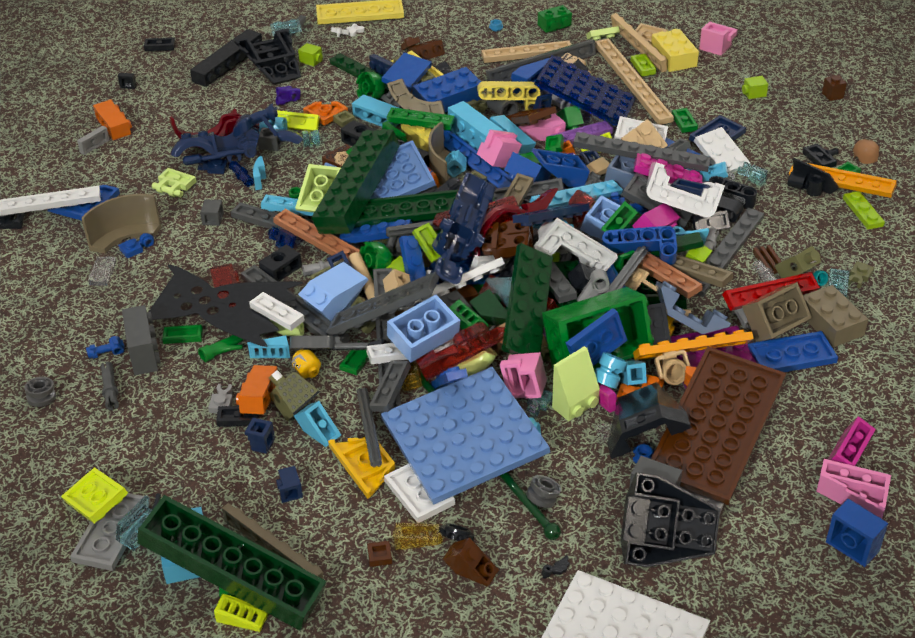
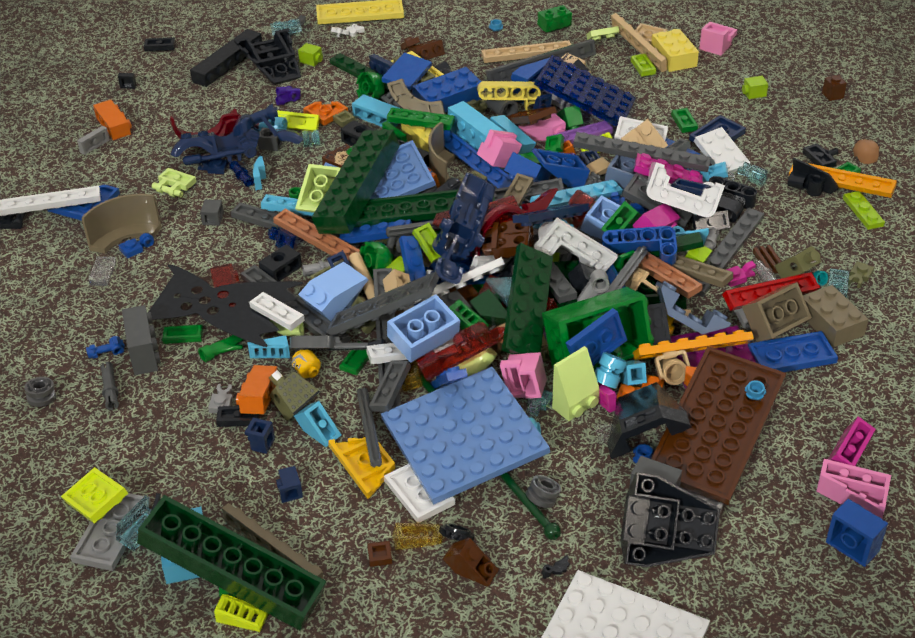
(453, 160): medium azure brick -> none
(634, 82): tan plate -> none
(740, 275): none -> dark pink plate
(756, 386): none -> dark azure plate

